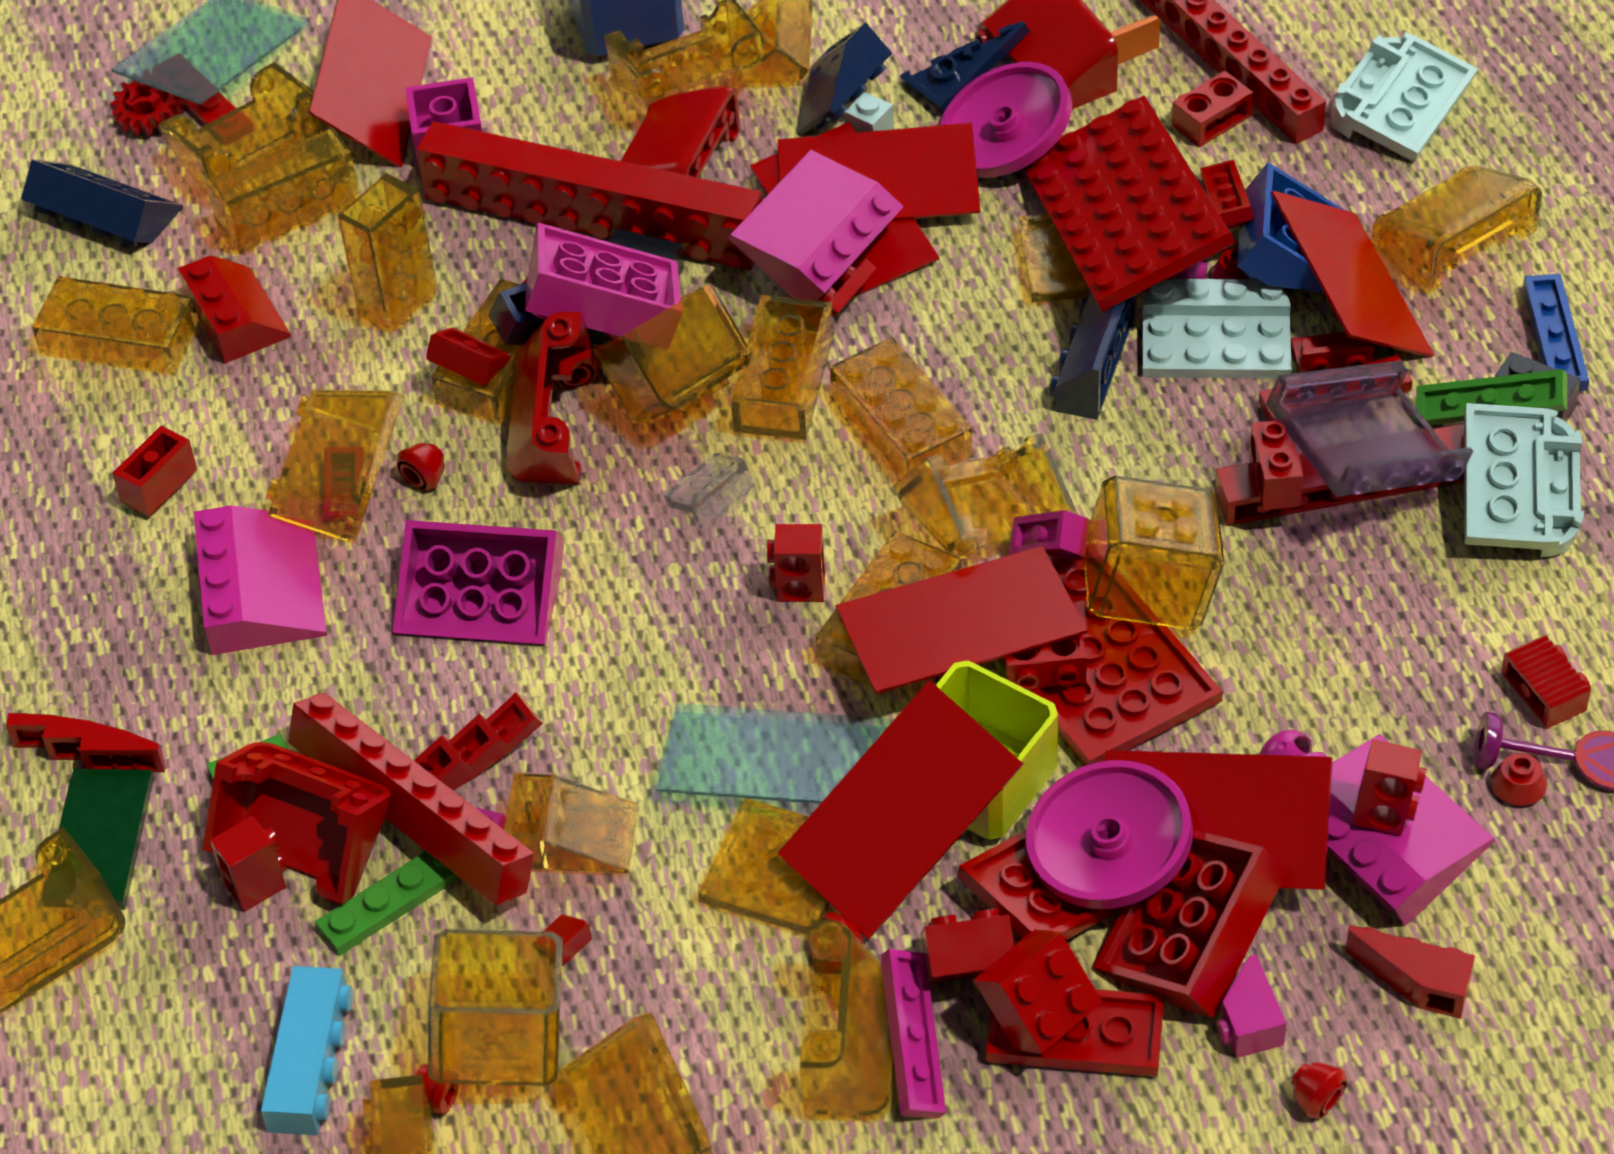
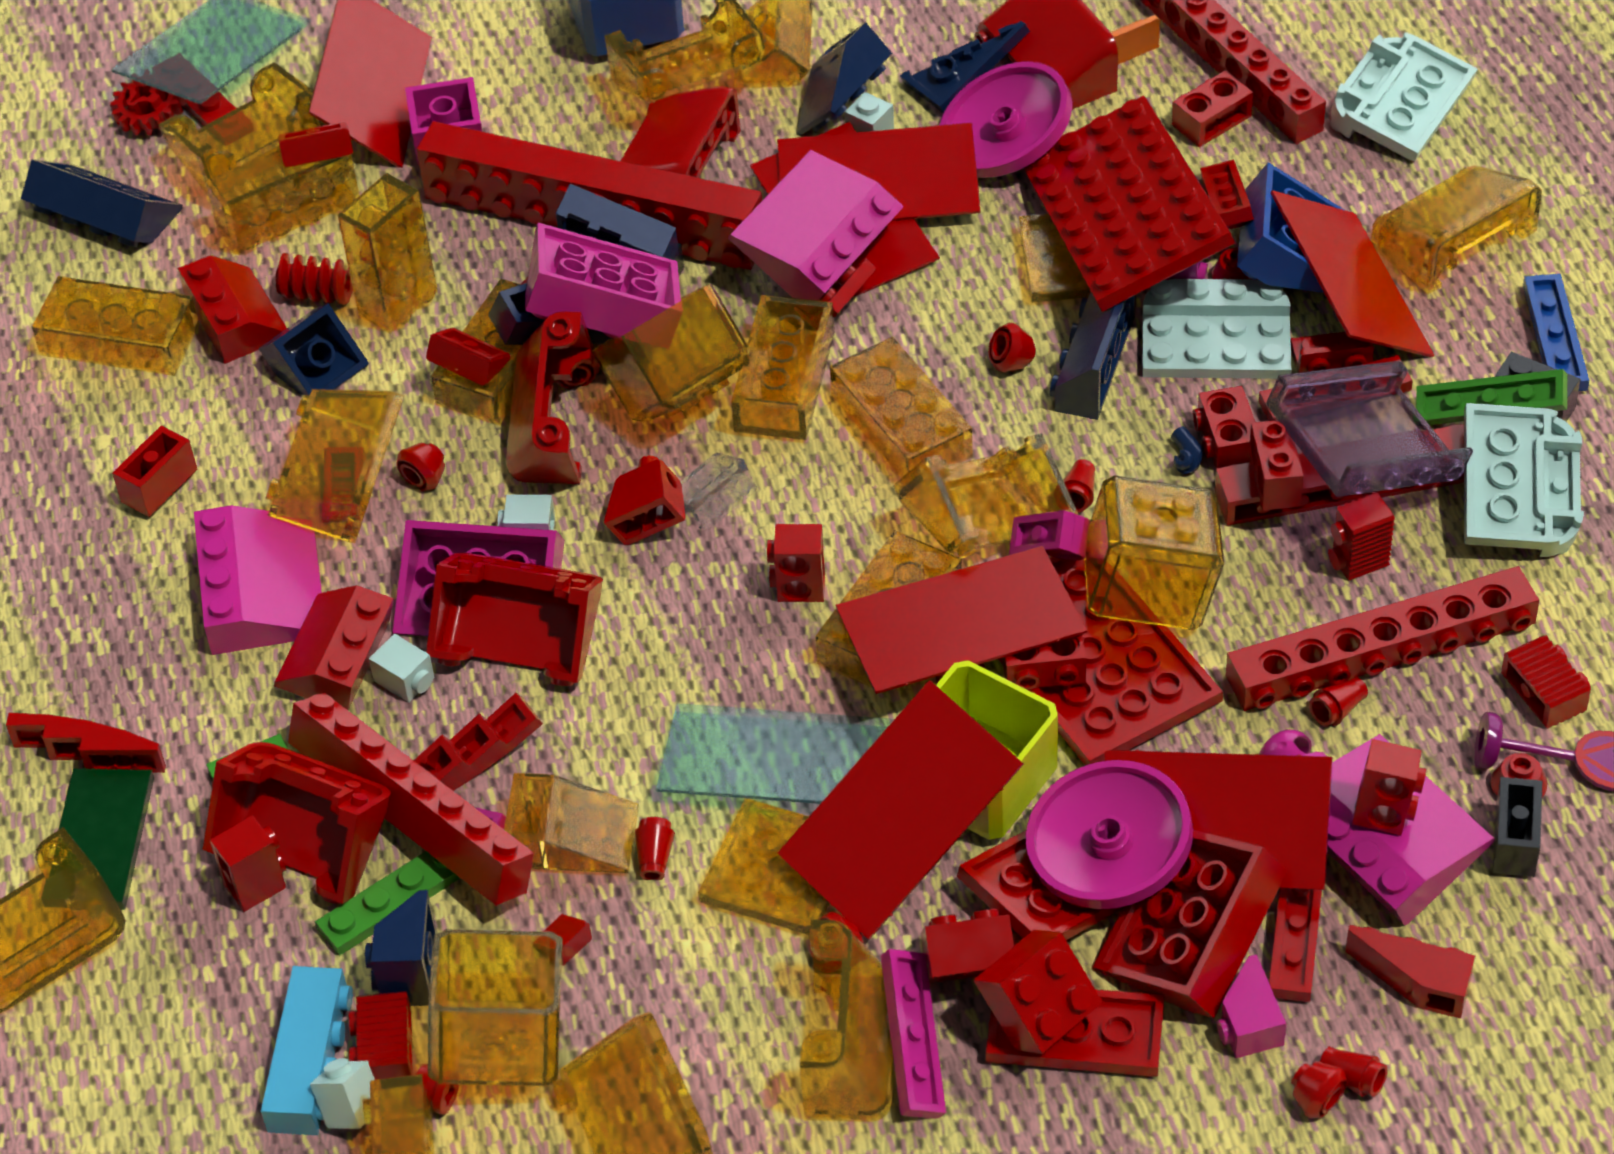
(313, 281): none -> red piece
(314, 352): none -> dark blue slope
(315, 144): none -> red slope
(336, 644): none -> red slope
(342, 1091): none -> light aqua brick
(383, 1034): none -> red brick
(402, 668): none -> light aqua brick
(404, 950): none -> dark blue slope
(513, 614): none -> red windscreen
(528, 512): none -> light aqua brick
(611, 222): none -> dark blue wedge
(645, 501): none -> red torso
(653, 846): none -> red cone
(1011, 348): none -> red cone
(1081, 484): none -> red cone
(1190, 451): none -> dark blue arm
(1226, 425): none -> red brick
(1295, 944): none -> red plate
(1335, 702): none -> red cone
(1361, 536): none -> red brick
(1363, 1071): none -> red cone
(1381, 638): none -> red brick
(1517, 826): none -> black brick

